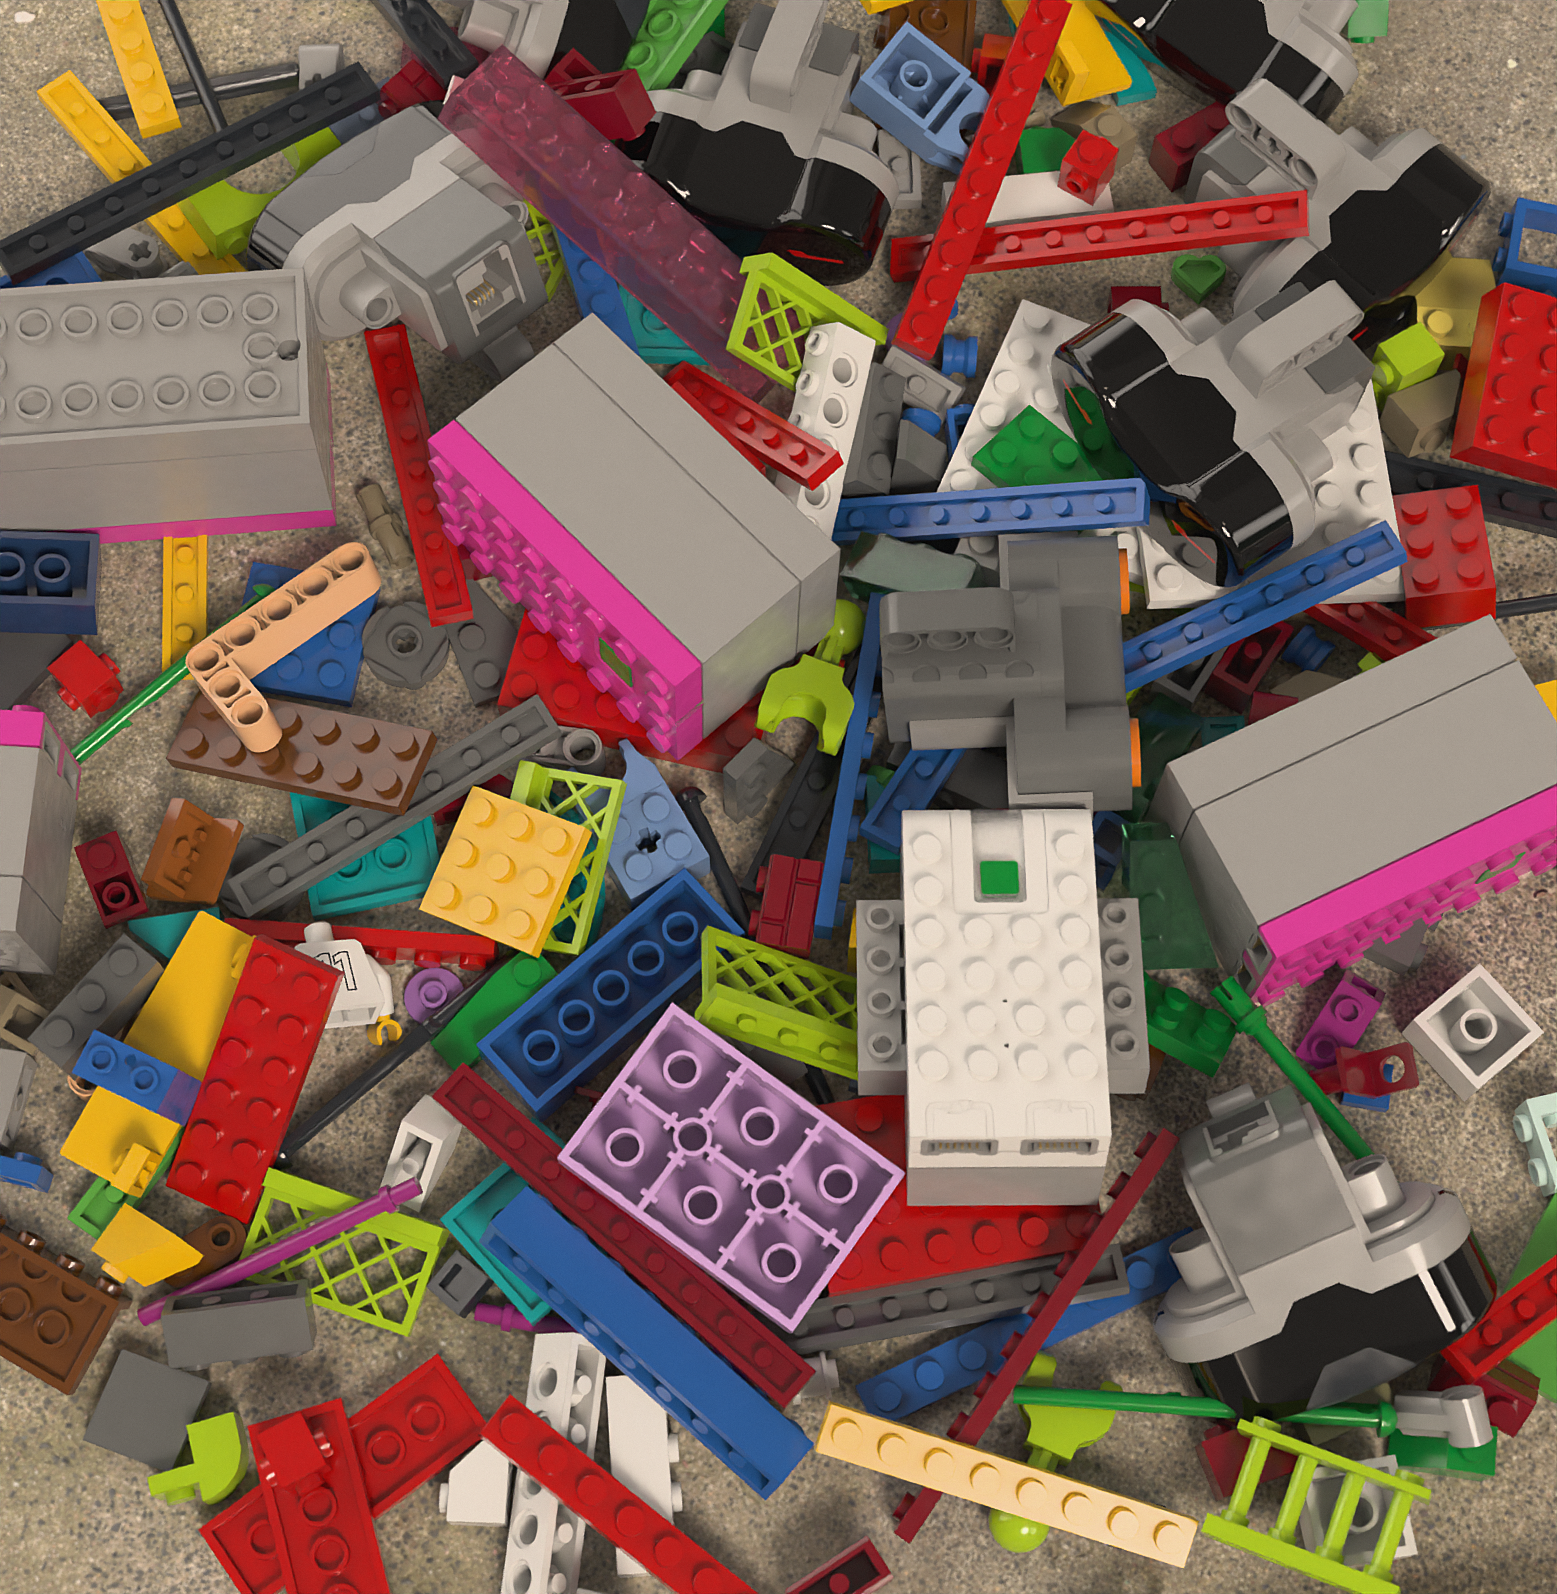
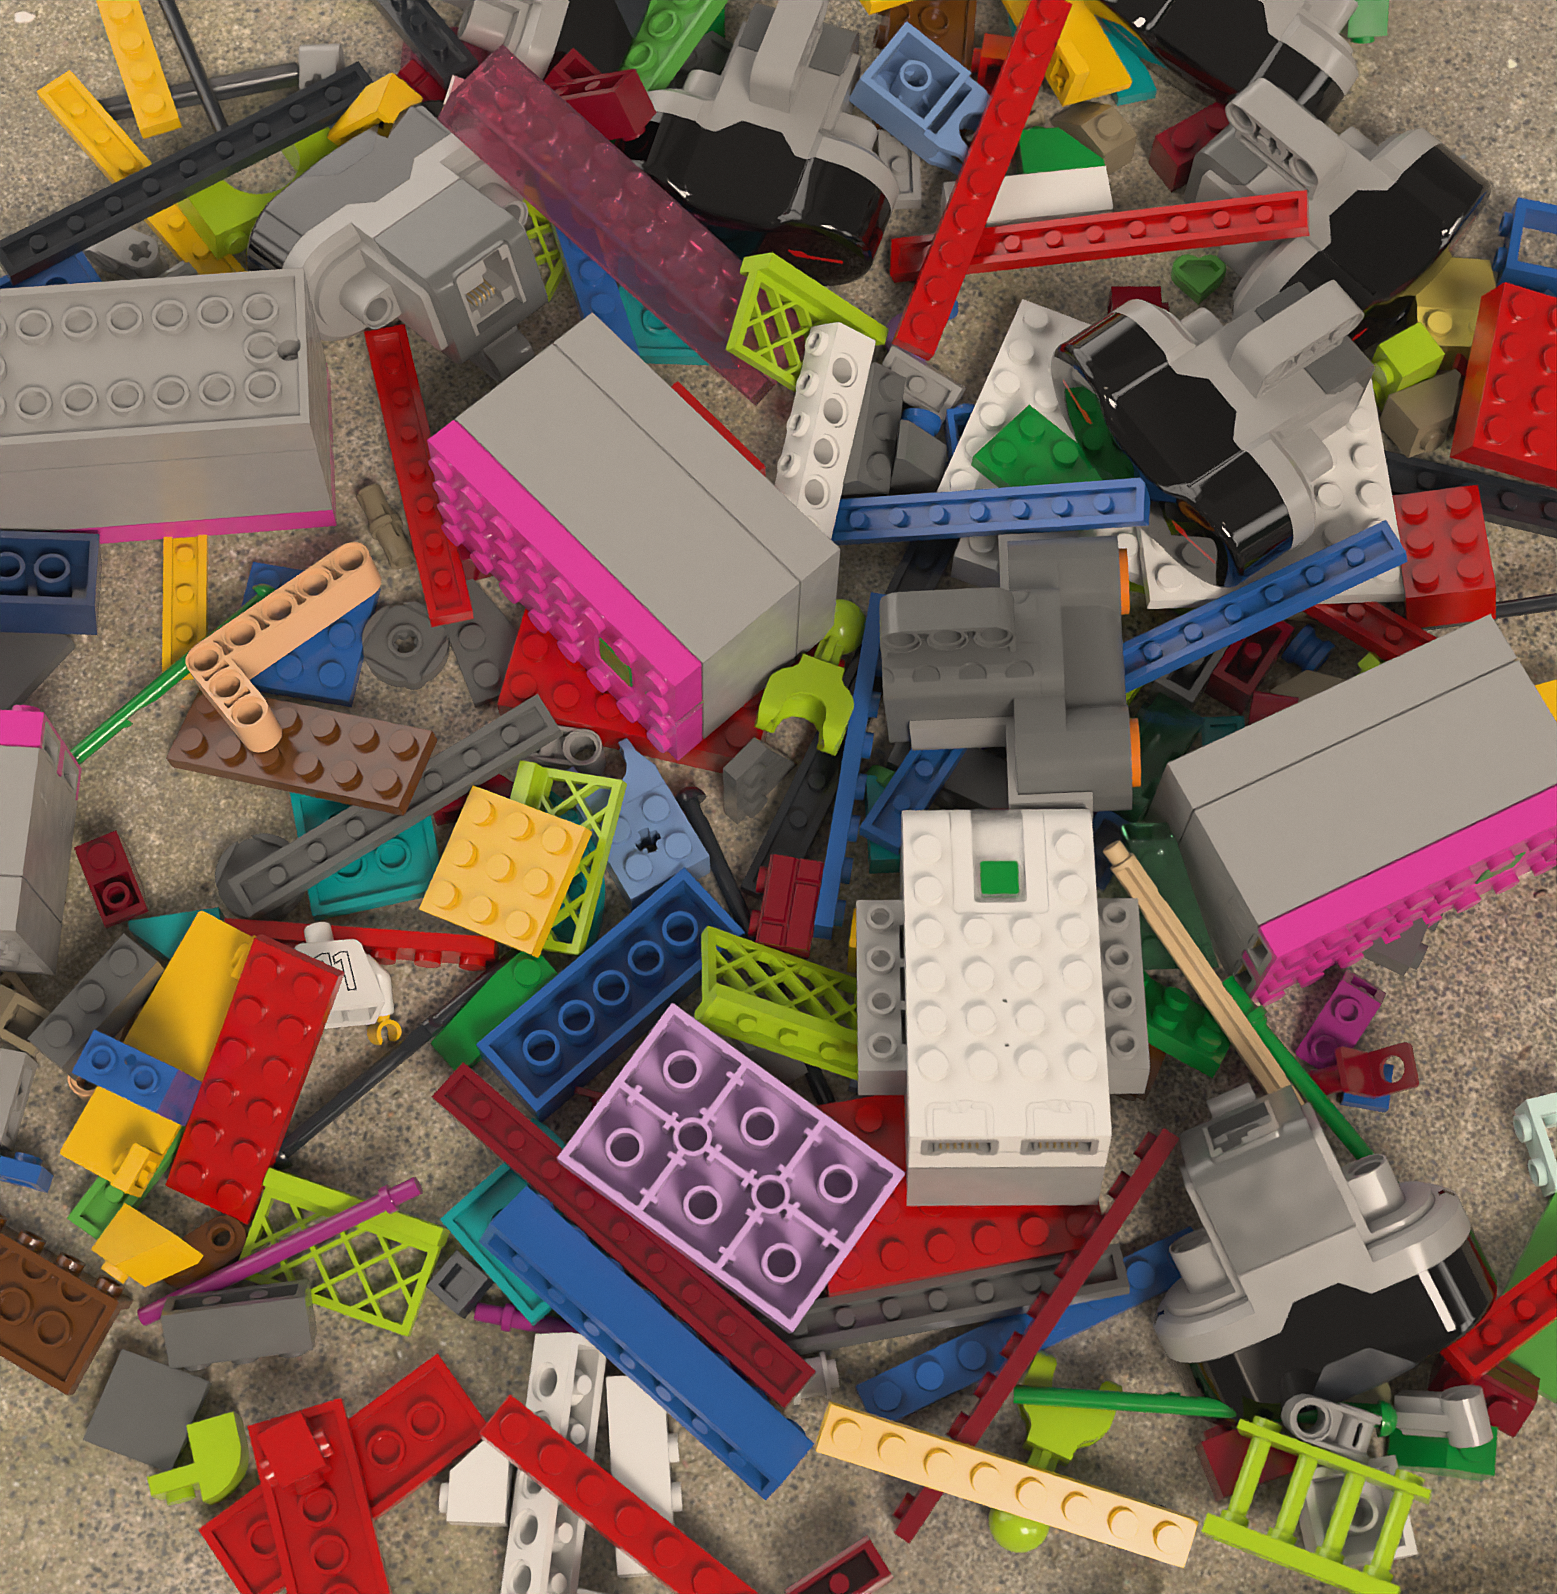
(86, 679): red brick -> none
(190, 855): dark orange bracket -> none
(376, 103): none -> yellow slope
(422, 1148): white slope -> none
(429, 992): medium lavender piece -> none
(760, 430): red plate -> none
(892, 566): wedge -> none
(959, 355): blue wheel -> none
(1088, 167): red brick -> none
(1197, 969): none -> tan piece
(1338, 1427): none -> light grey piece
(1472, 1032): white brick -> none

